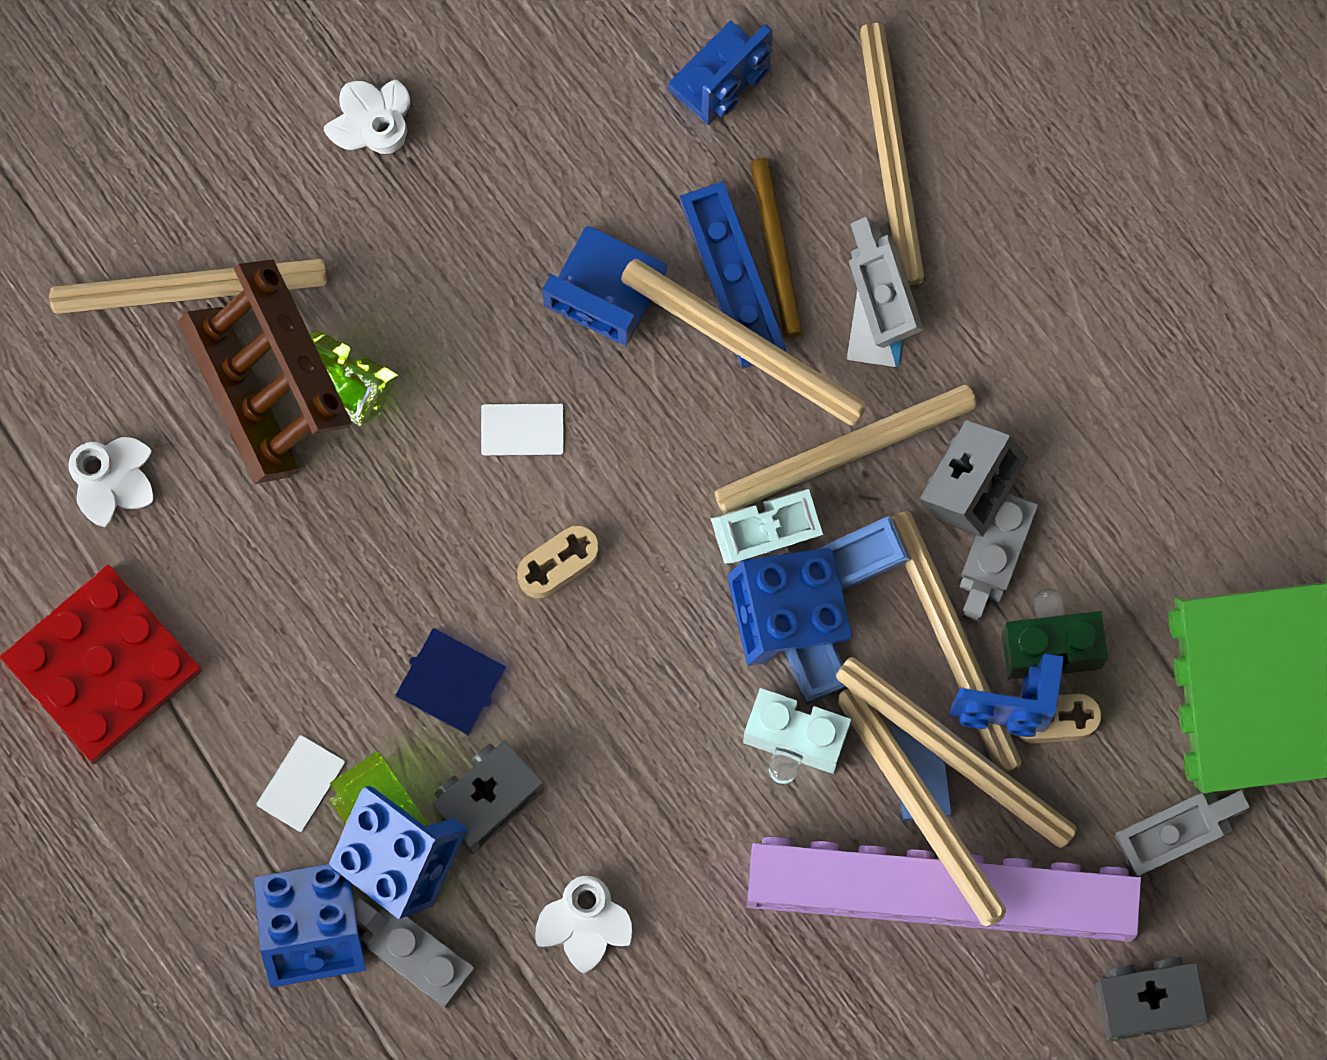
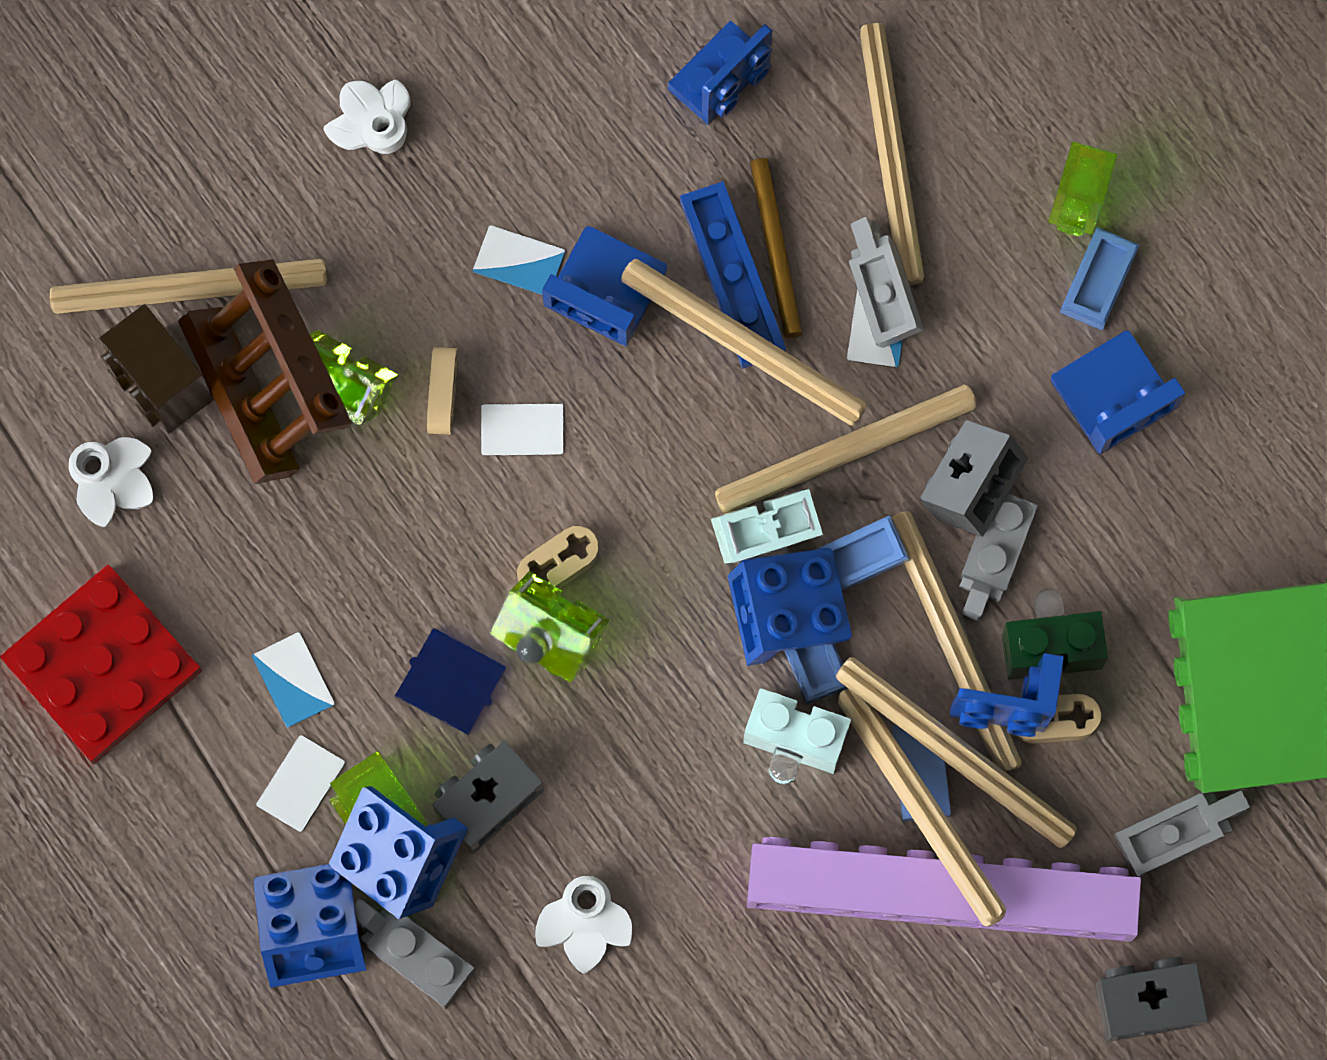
(161, 375): none -> dark brown brick
(293, 679): none -> sticker
(442, 391): none -> tan beam
(517, 259): none -> sticker
(549, 627): none -> clear neon green piece
(1082, 189): none -> clear neon green brick
(1099, 278): none -> medium blue tile
(1115, 392): none -> blue bracket

